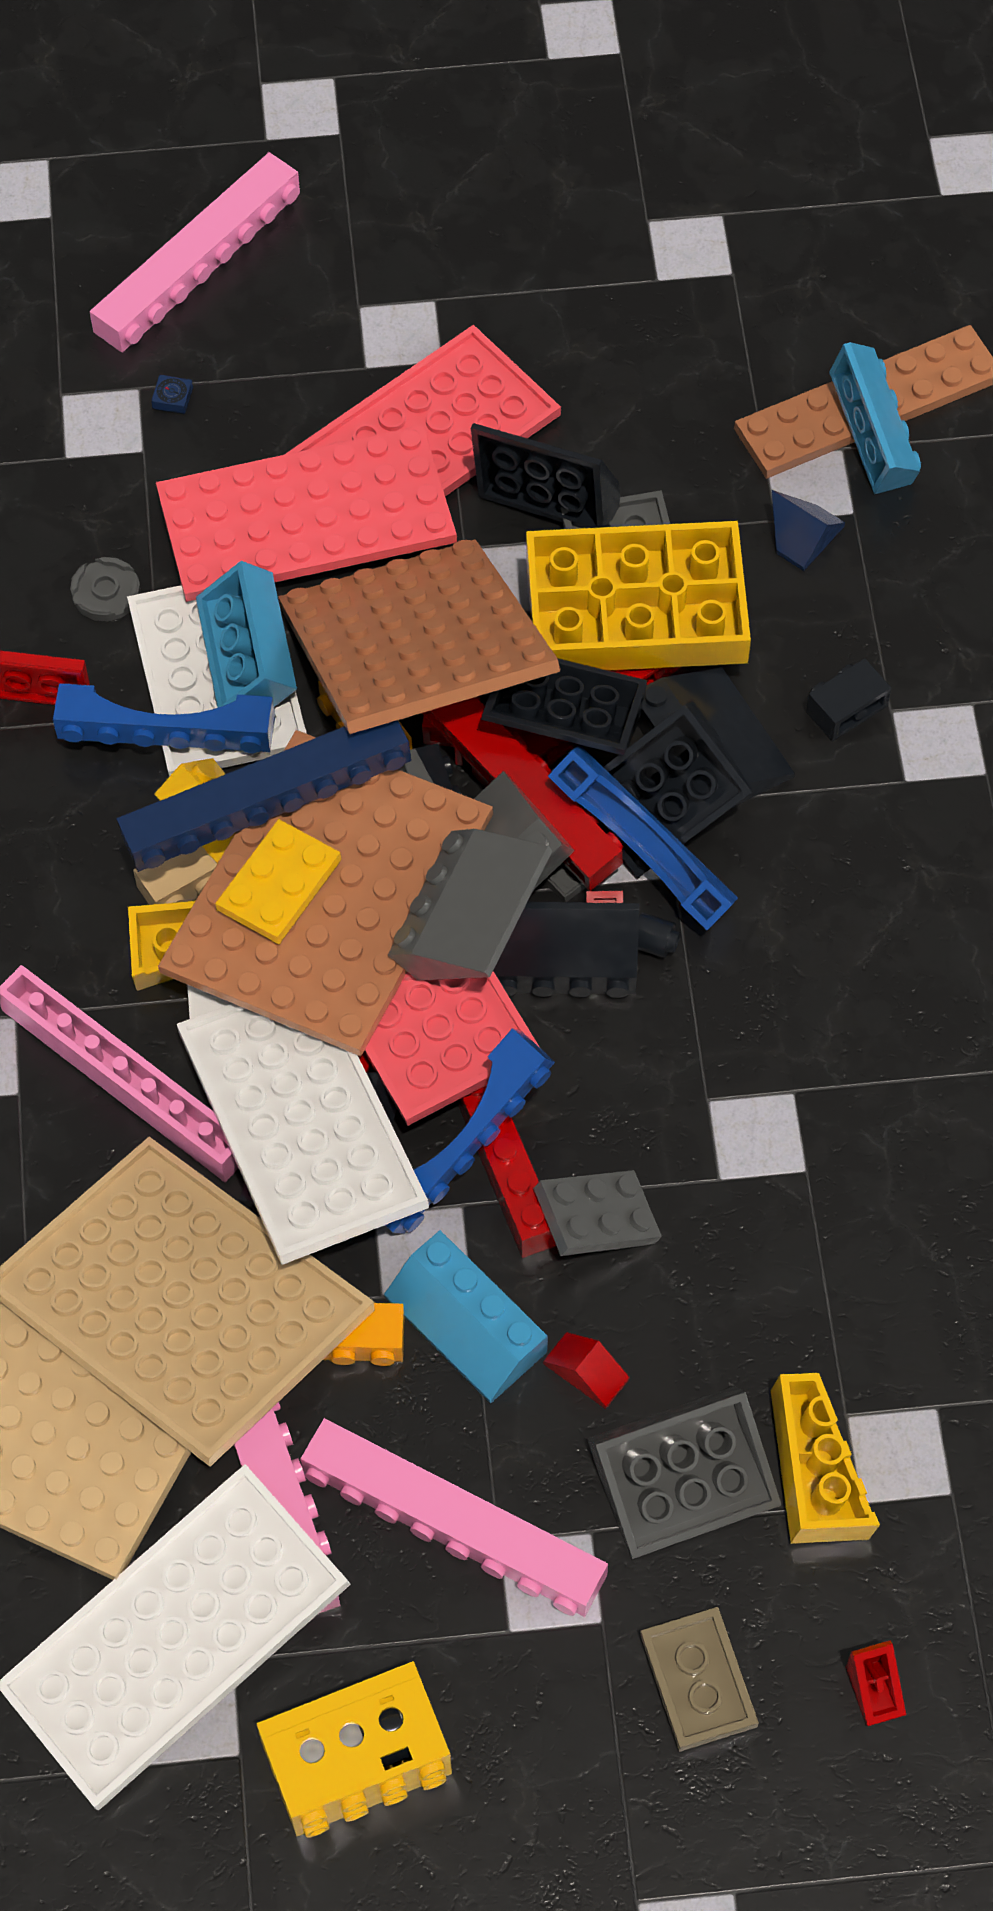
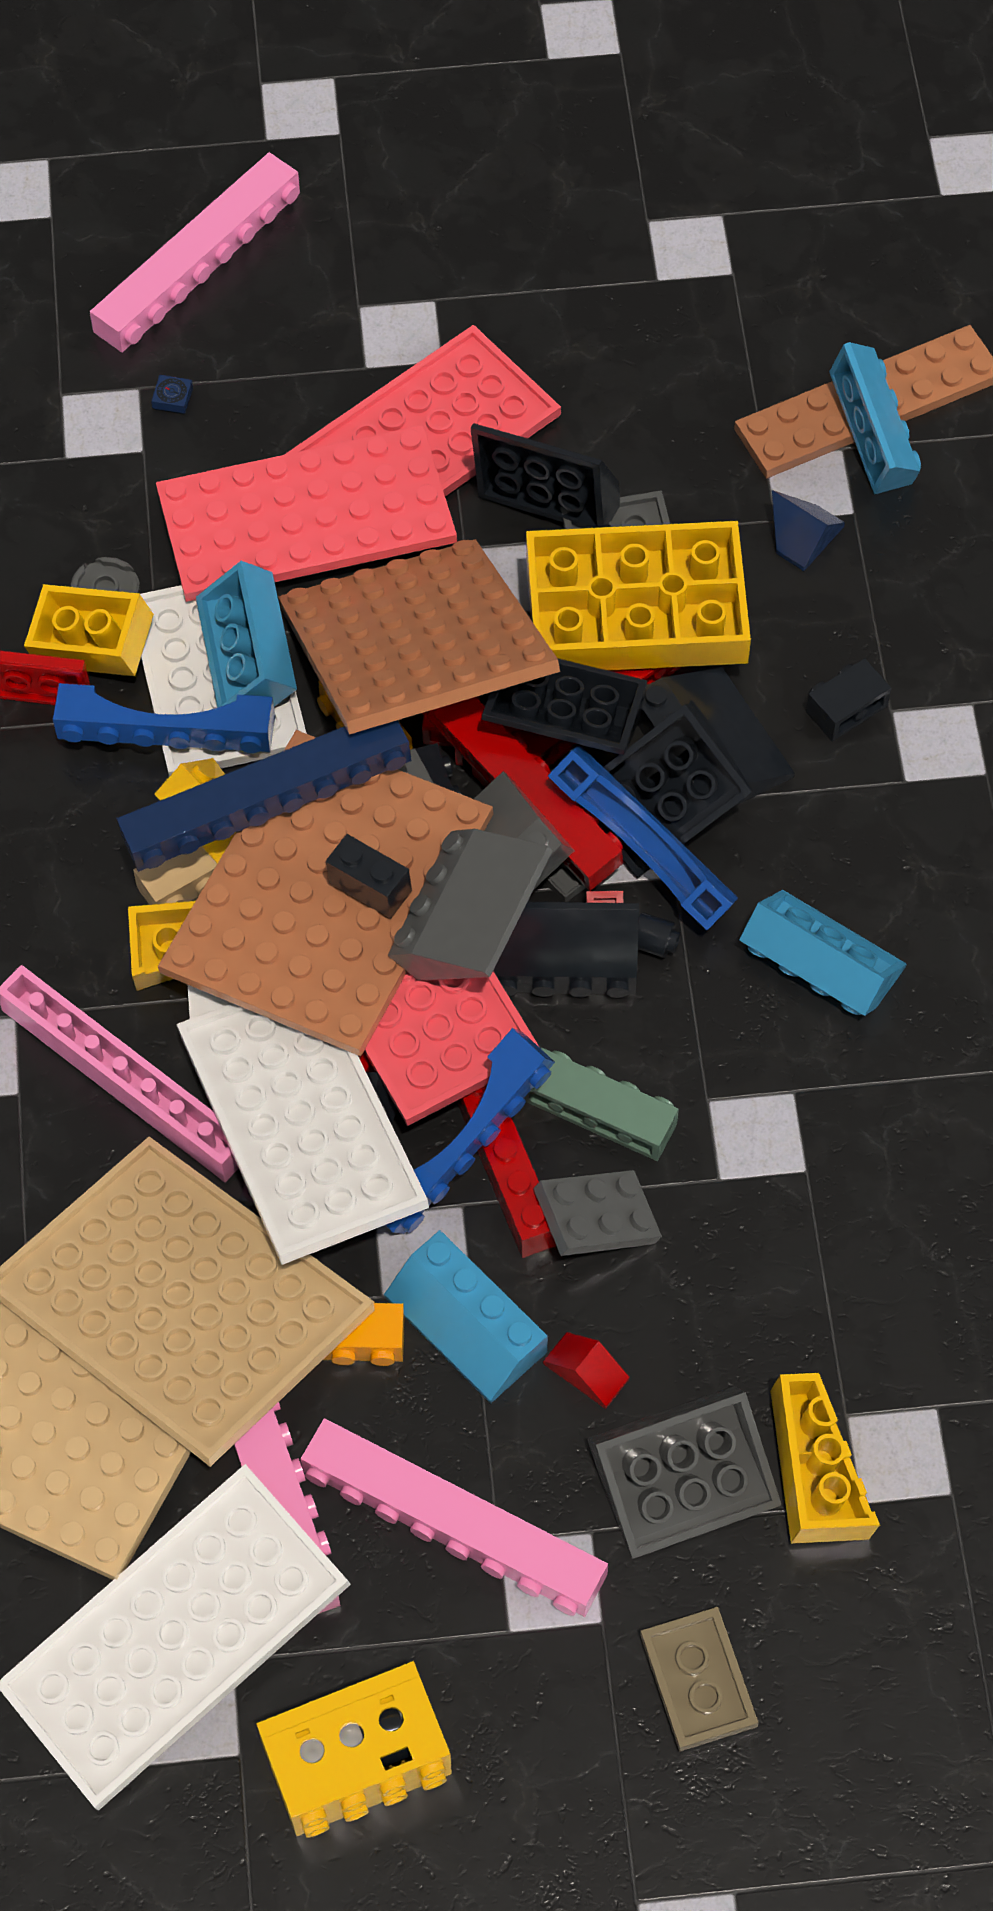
(91, 626): none -> yellow brick
(278, 881): yellow plate -> none
(368, 876): none -> black brick
(606, 1106): none -> sand green brick
(821, 952): none -> dark azure slope
(876, 1682): red slope -> none

